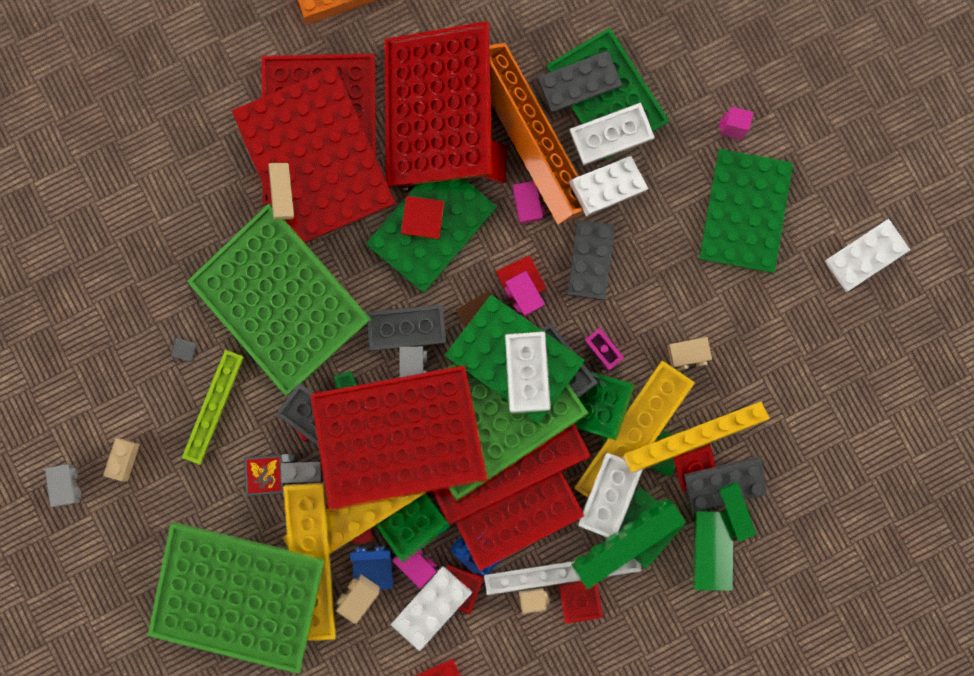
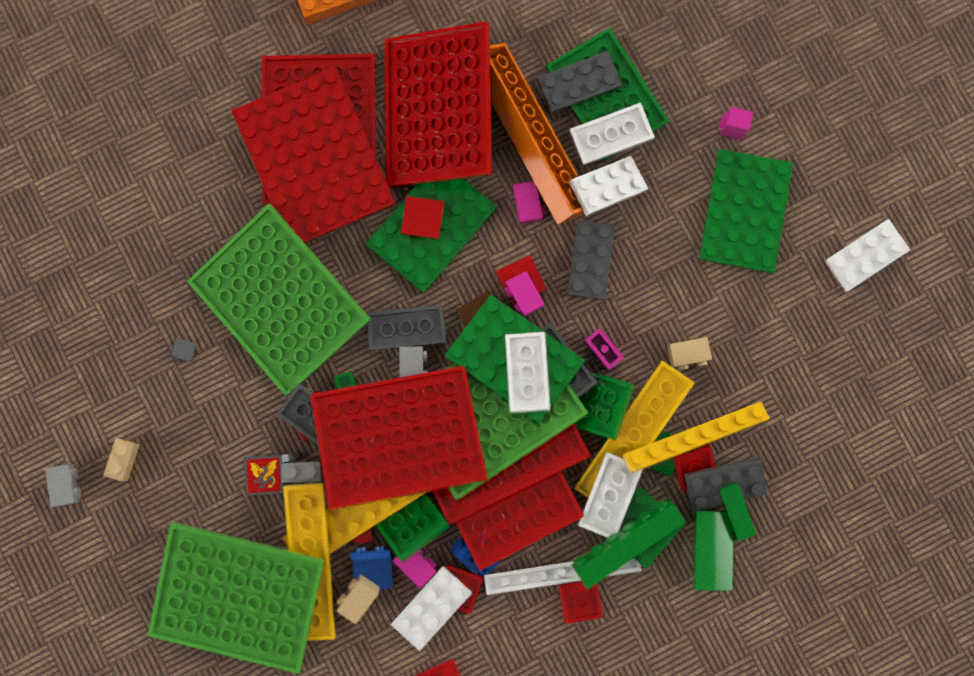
(213, 407): lime plate -> none
(281, 191): tan tile -> none
(499, 161): red tile -> none
(533, 600): tan brick -> none

